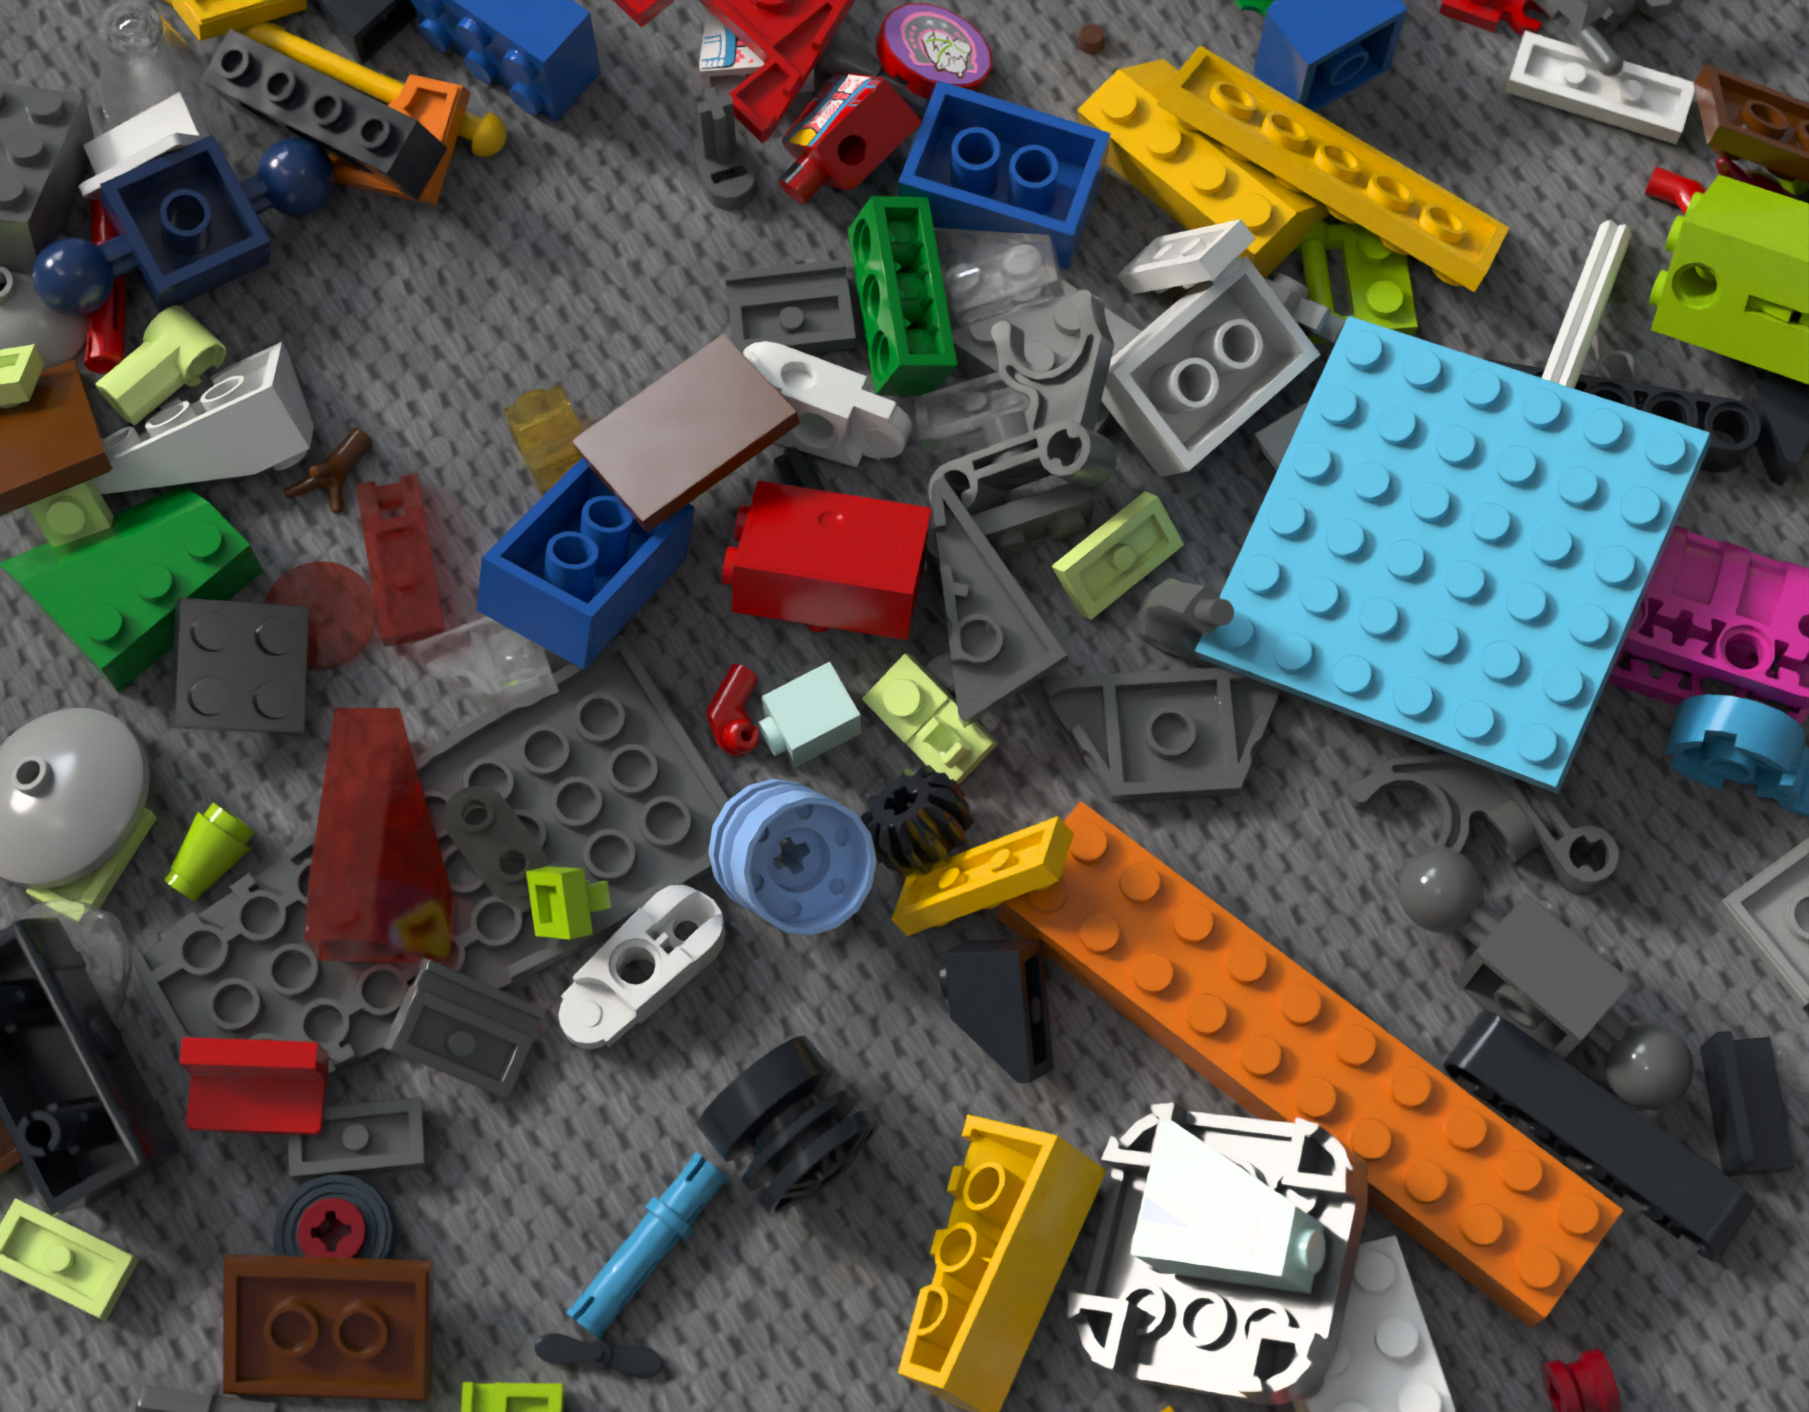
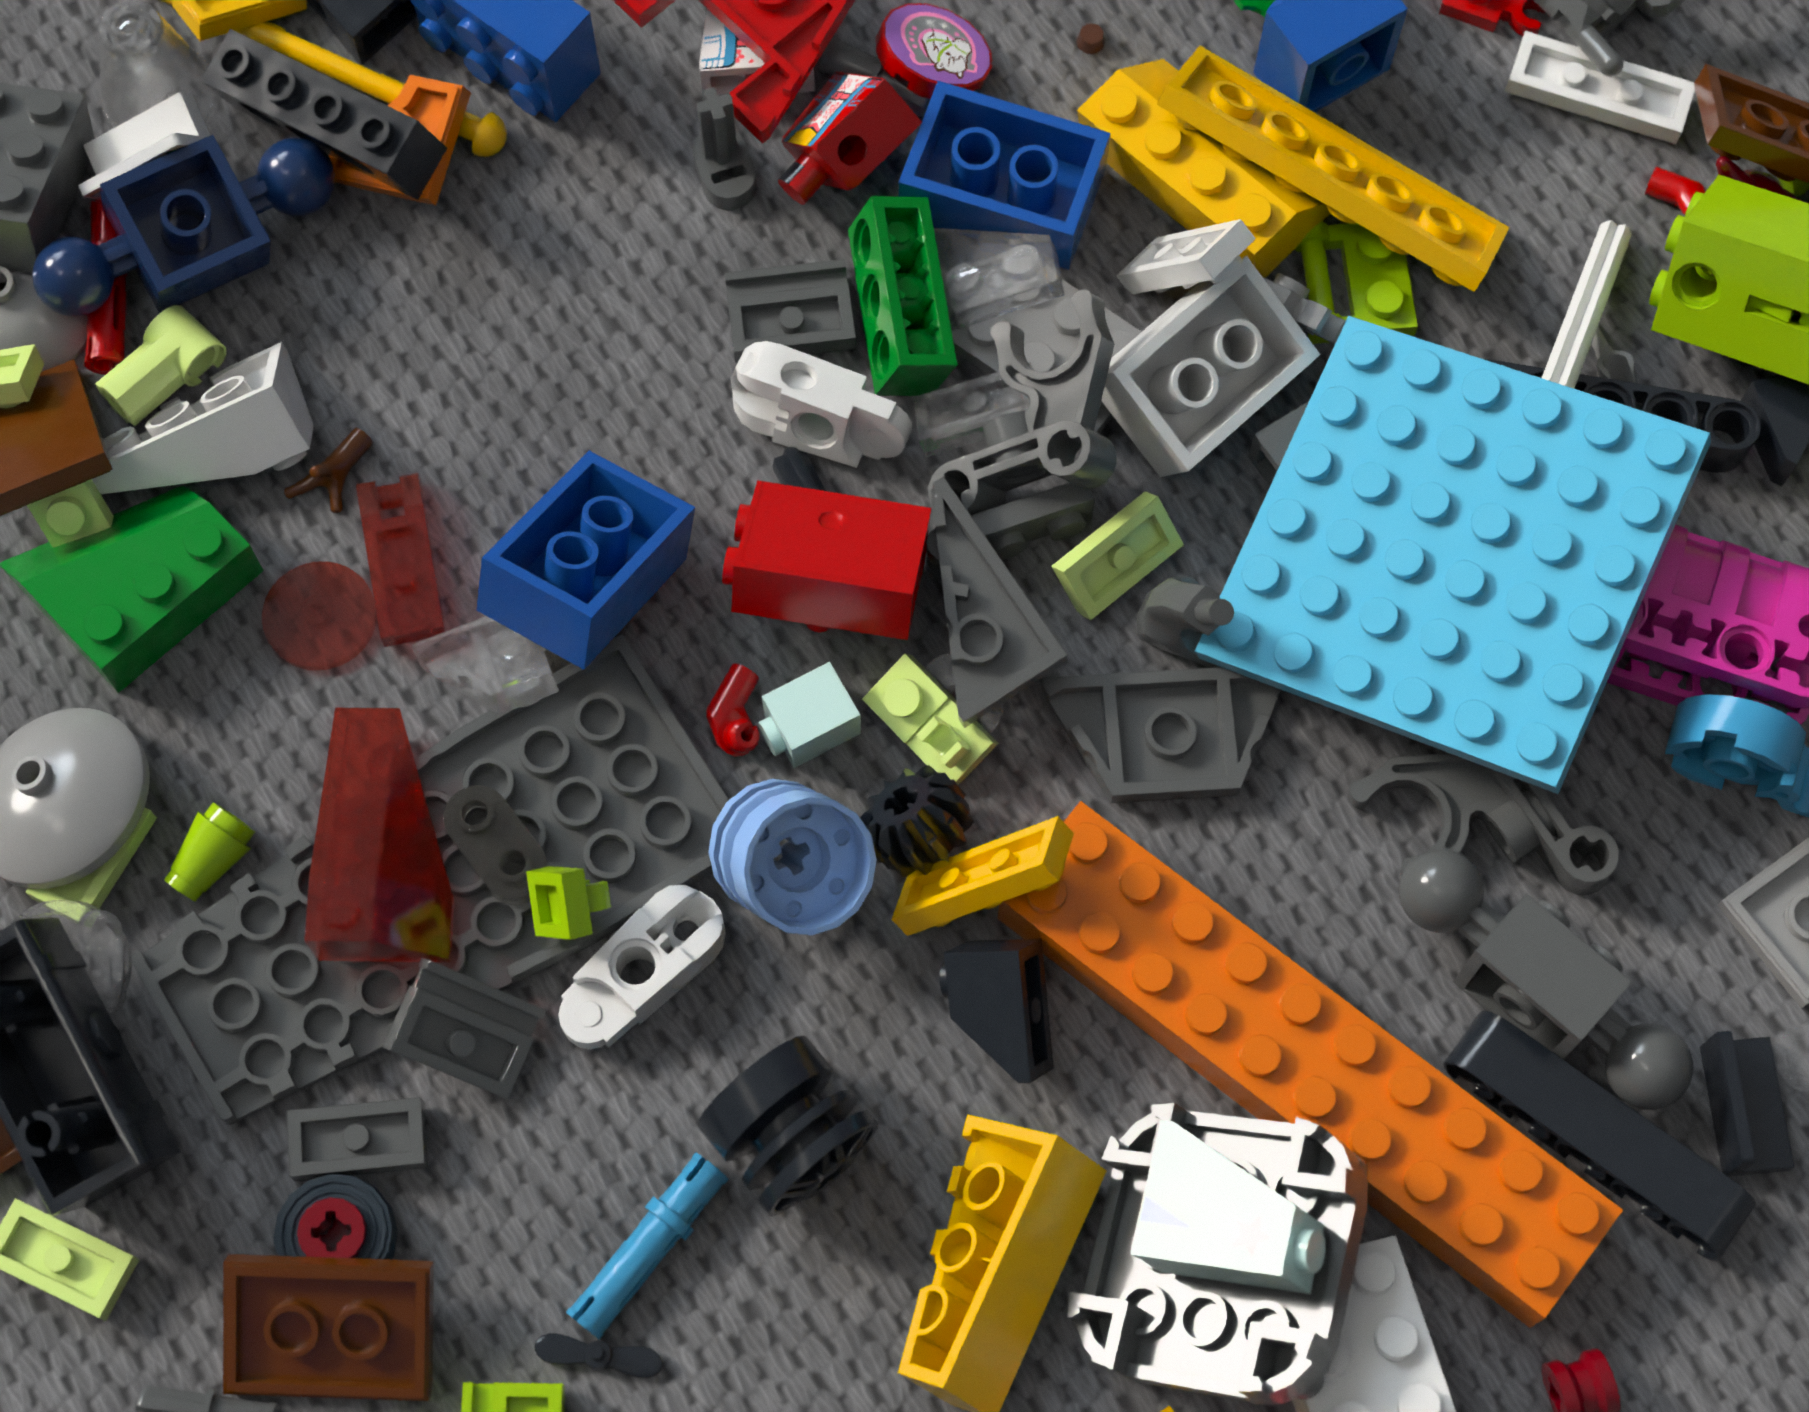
(239, 666): black plate -> none
(255, 1085): red panel -> none
(543, 431): clear yellow brick -> none
(685, 432): tile -> none

